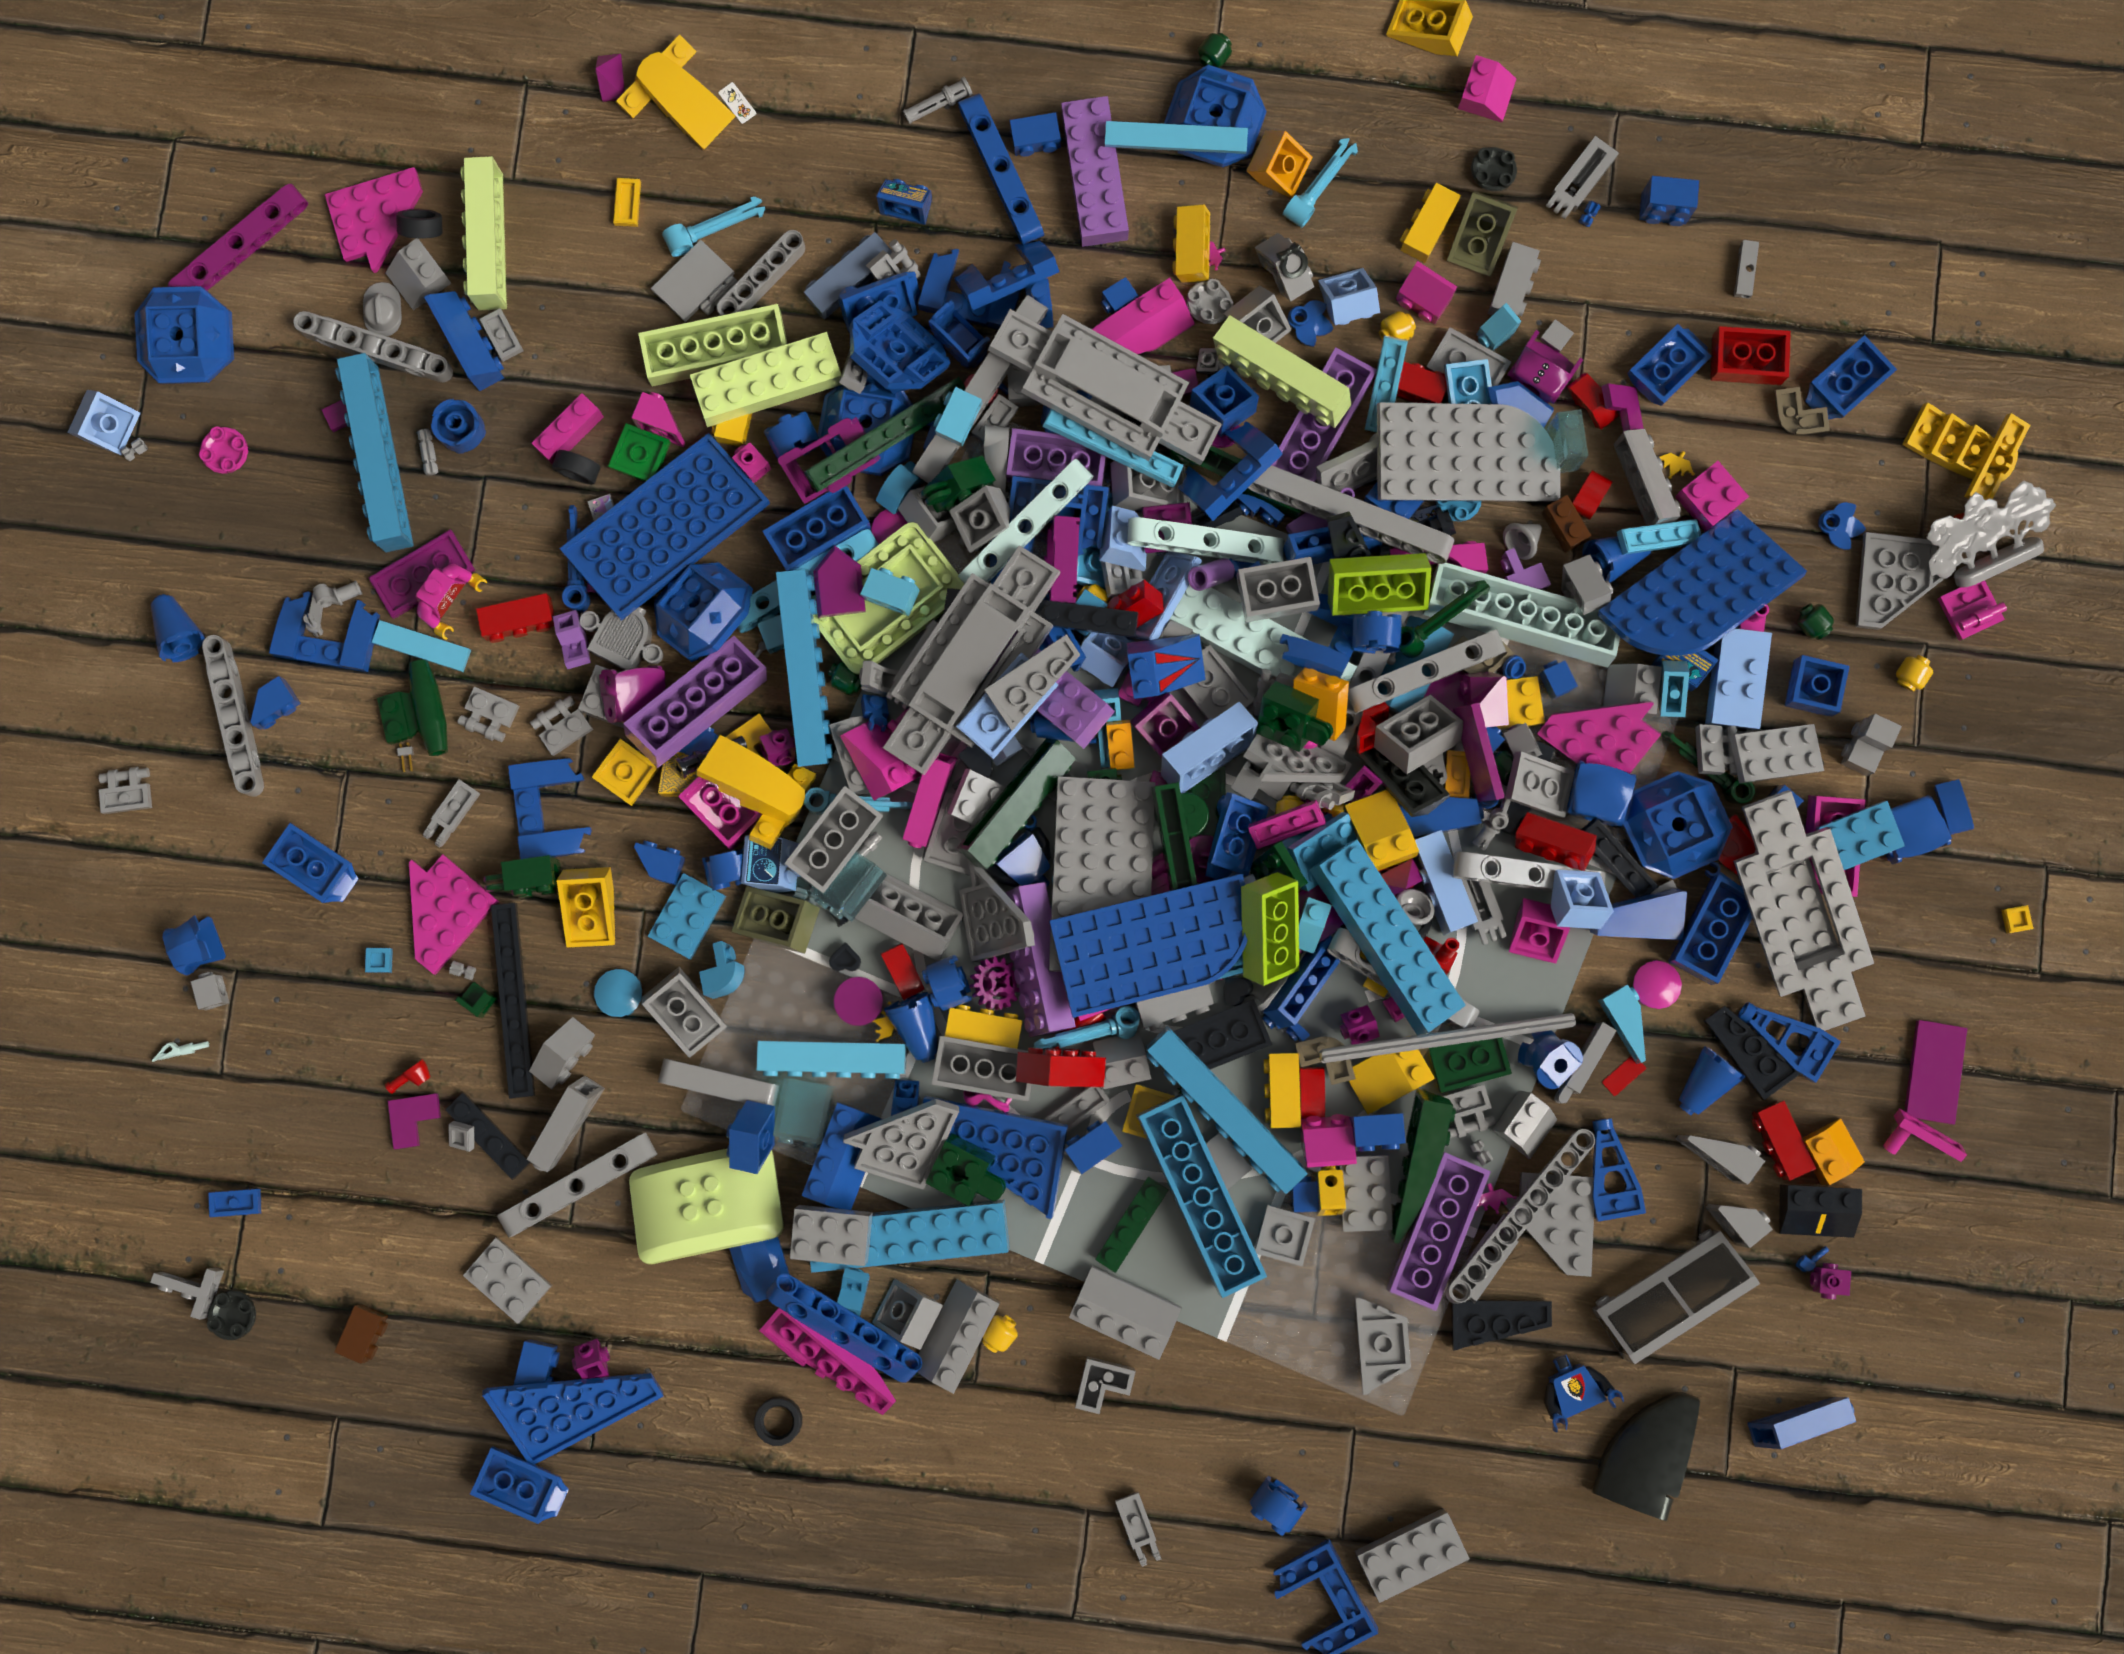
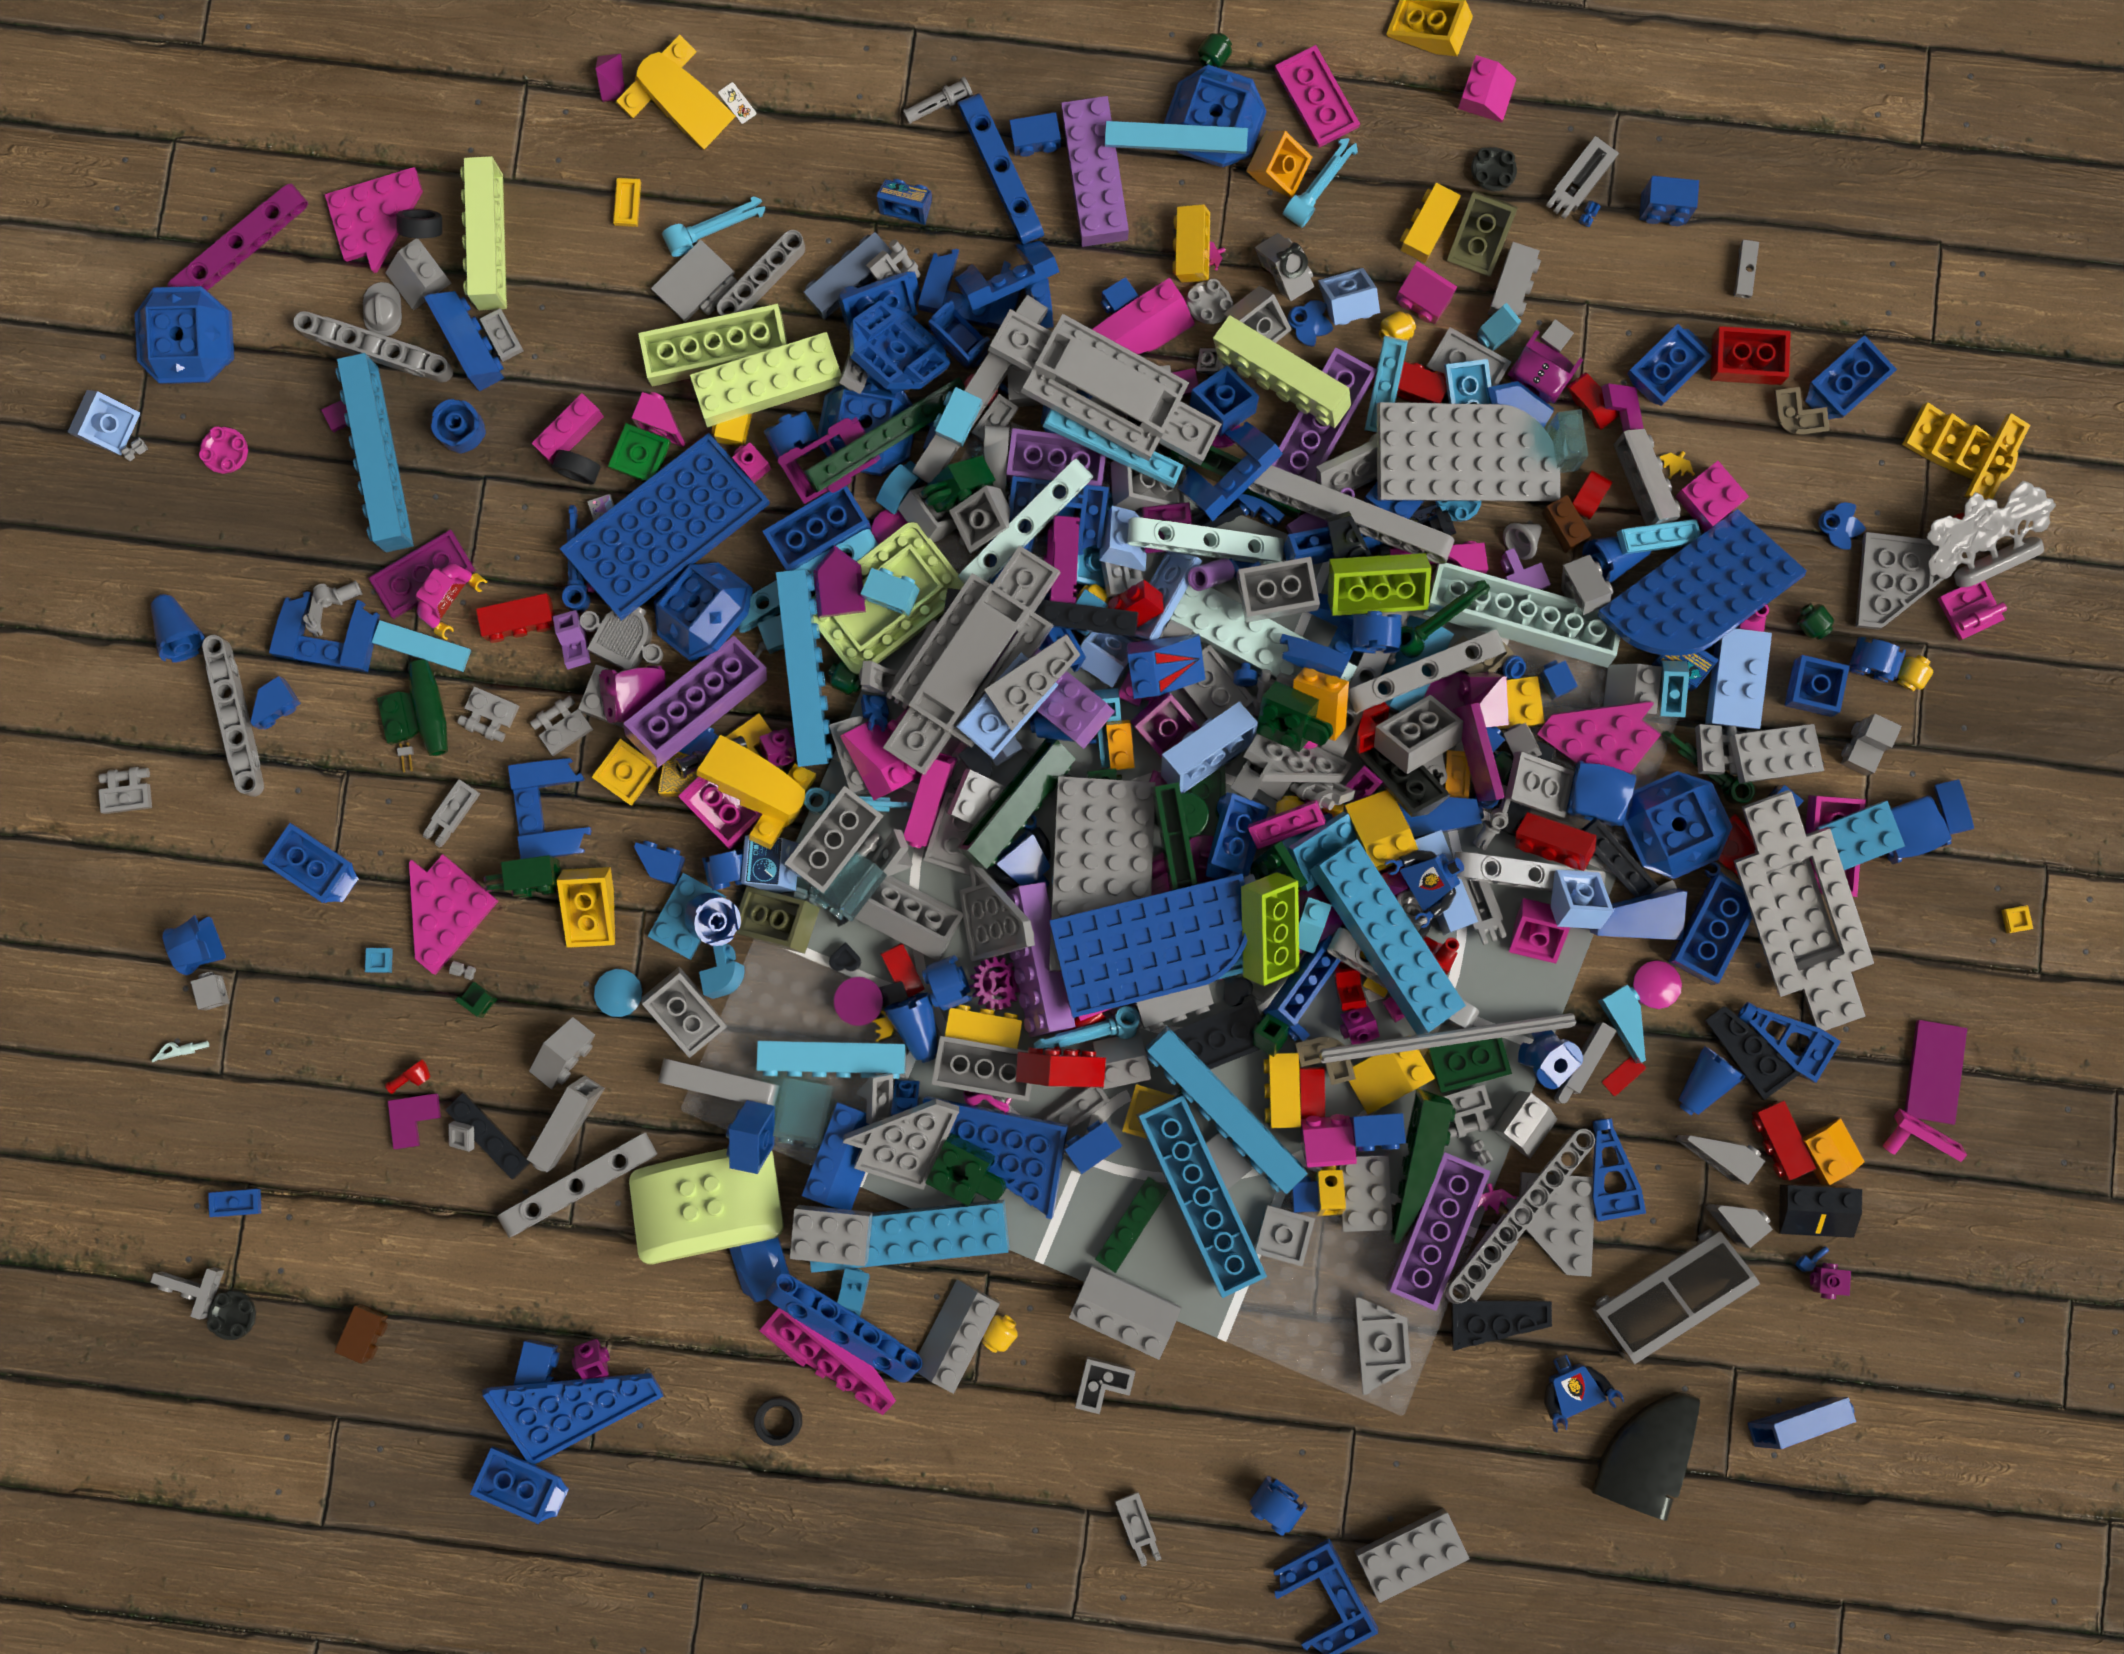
(427, 452): light grey axle -> none
(507, 1280): light grey plate -> none
(513, 1000): black plate -> none
(712, 930): none -> blue brick
(879, 1096): none -> light grey slope
(893, 854): none -> light grey slope
(893, 993): none -> black sticker
(907, 1314): light grey slope -> none
(1245, 676): none -> blue tile
(1270, 1034): none -> dark green brick
(1317, 96): none -> dark pink plate
(1349, 987): none -> red slope
(1430, 880): none -> torso
(1877, 658): none -> blue brick

